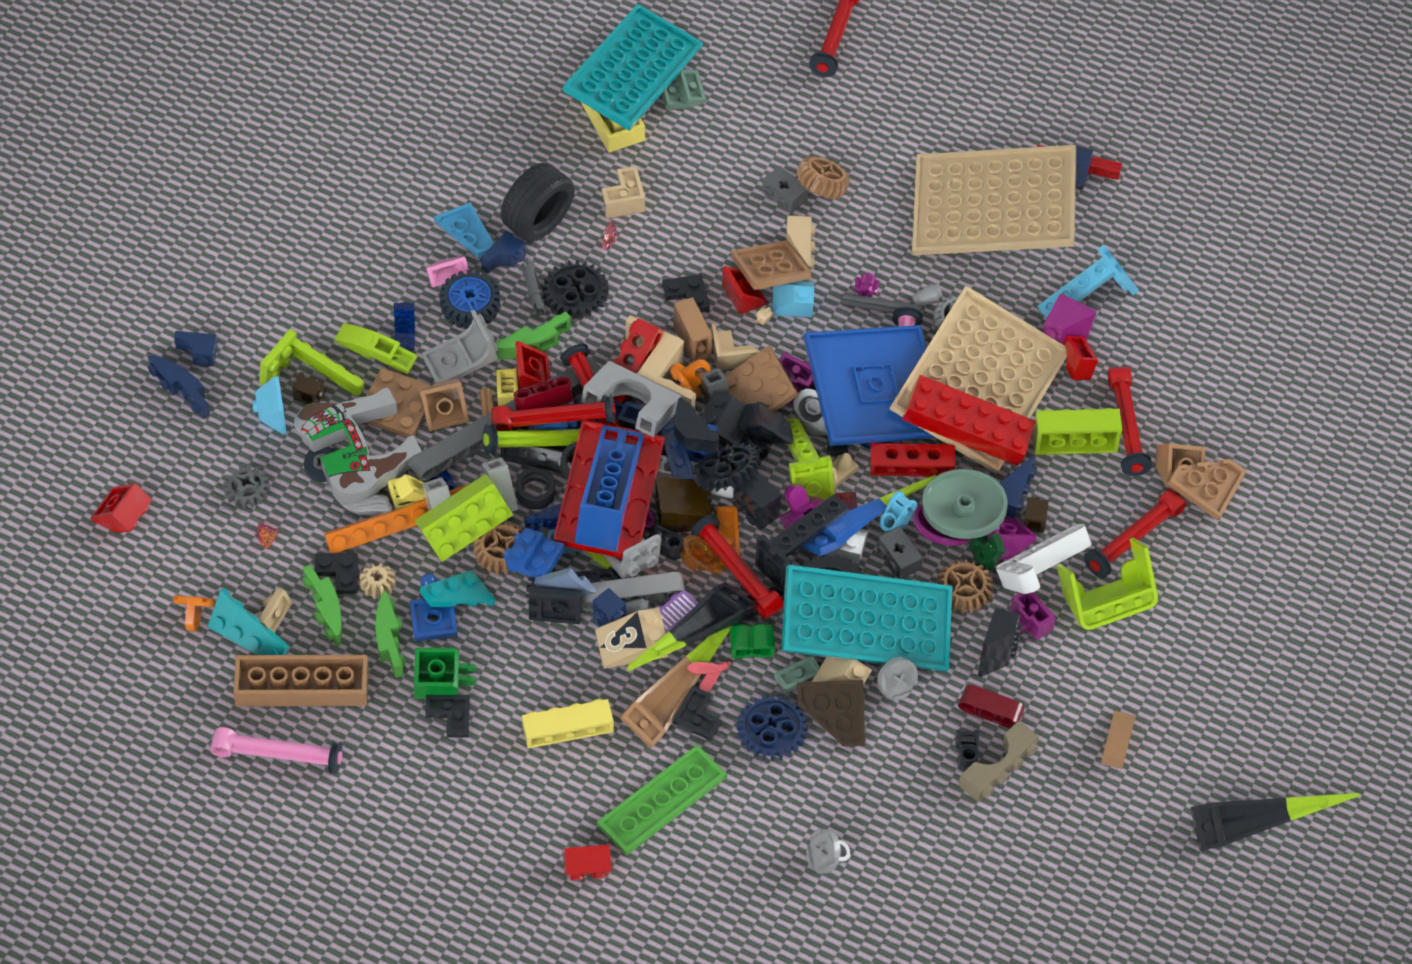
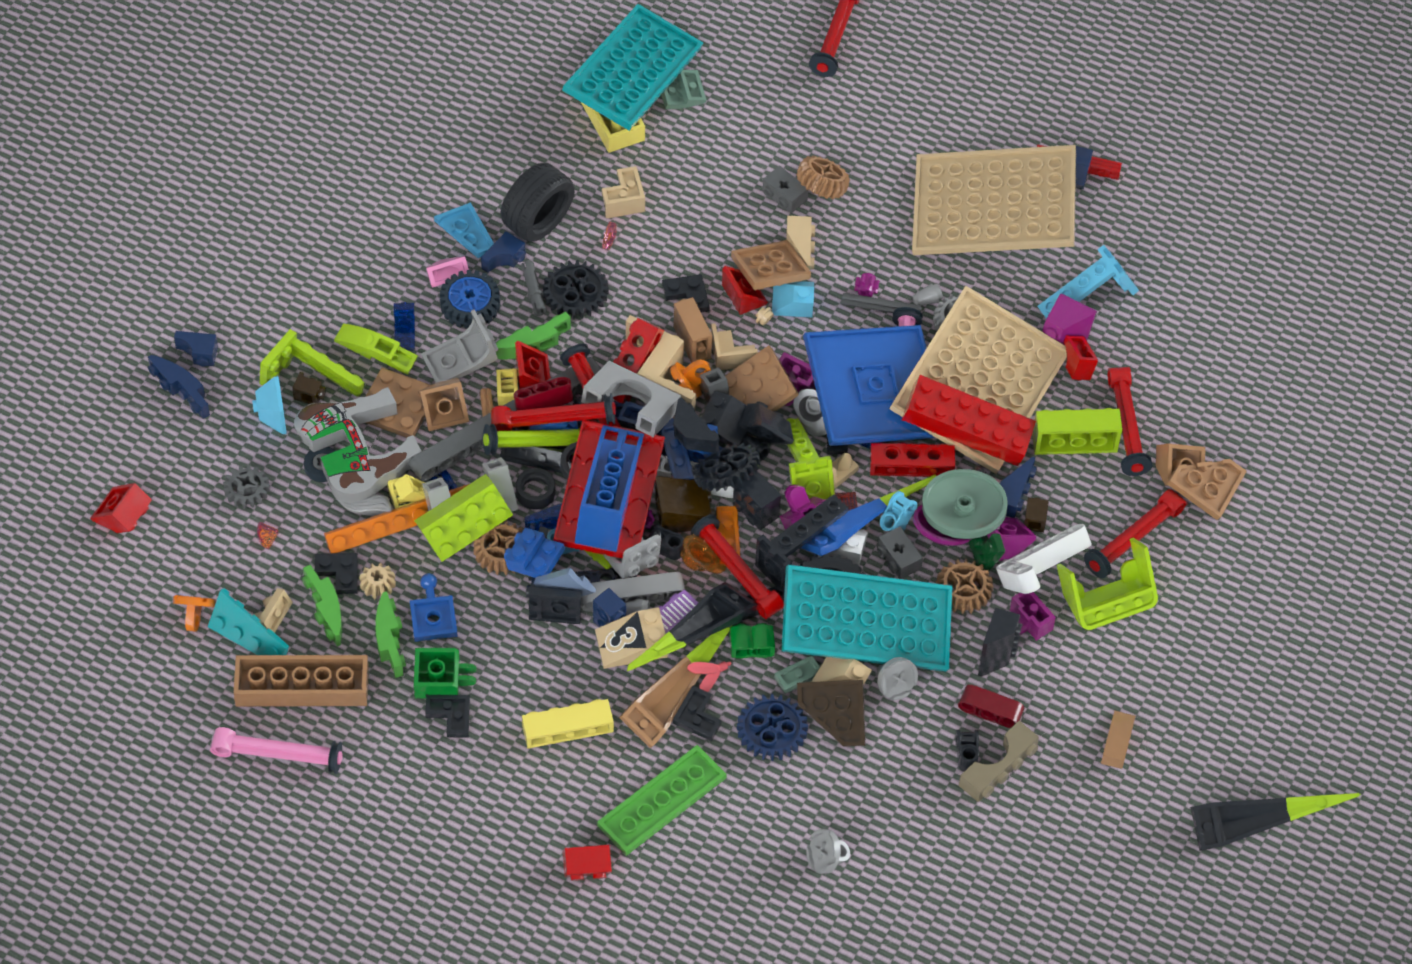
(458, 589): teal wing -> none

